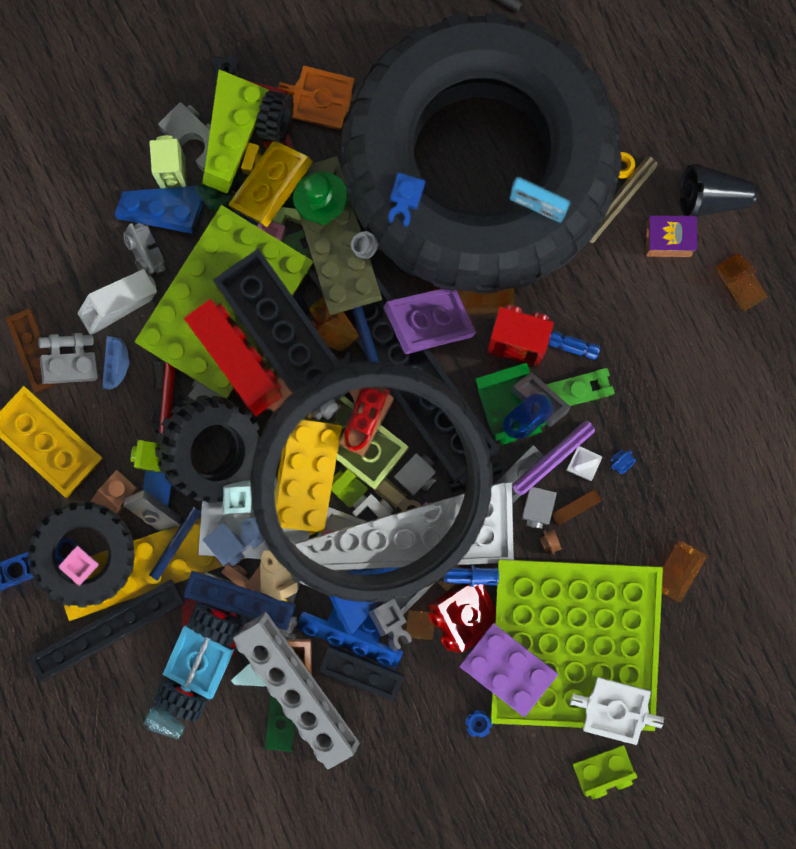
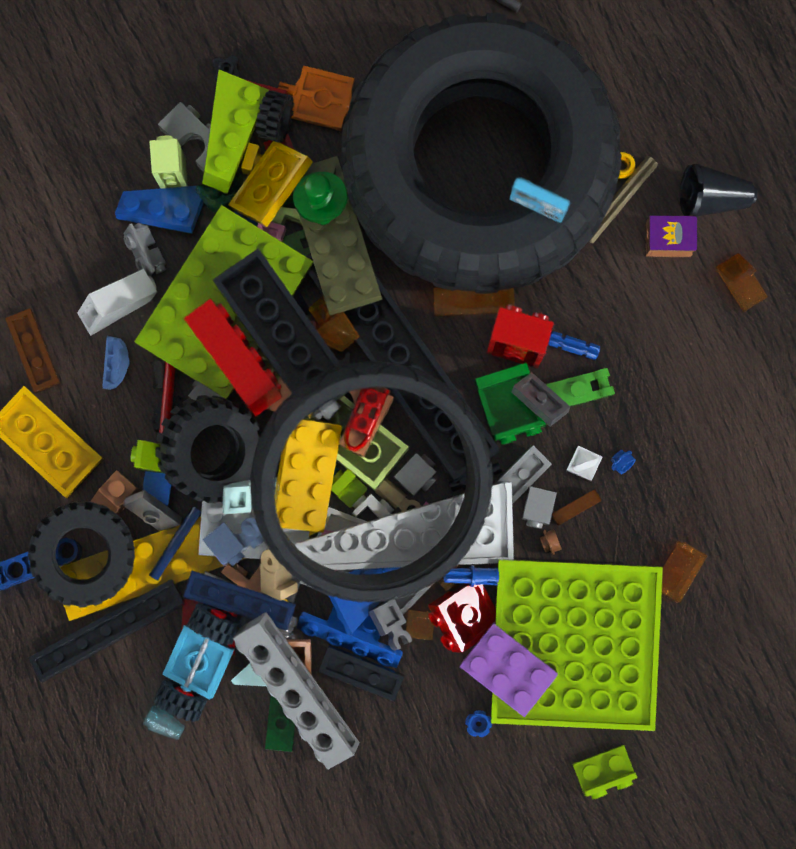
(67, 367): light grey plate -> none
(78, 565): bright pink plate -> none
(364, 244): light grey plate -> none
(365, 335): dark blue bar -> none
(406, 195): blue plate -> none
(429, 320): medium lavender plate -> none
(527, 417): clear blue plate -> none
(553, 458): medium lavender axle -> none
(616, 710): white plate -> none

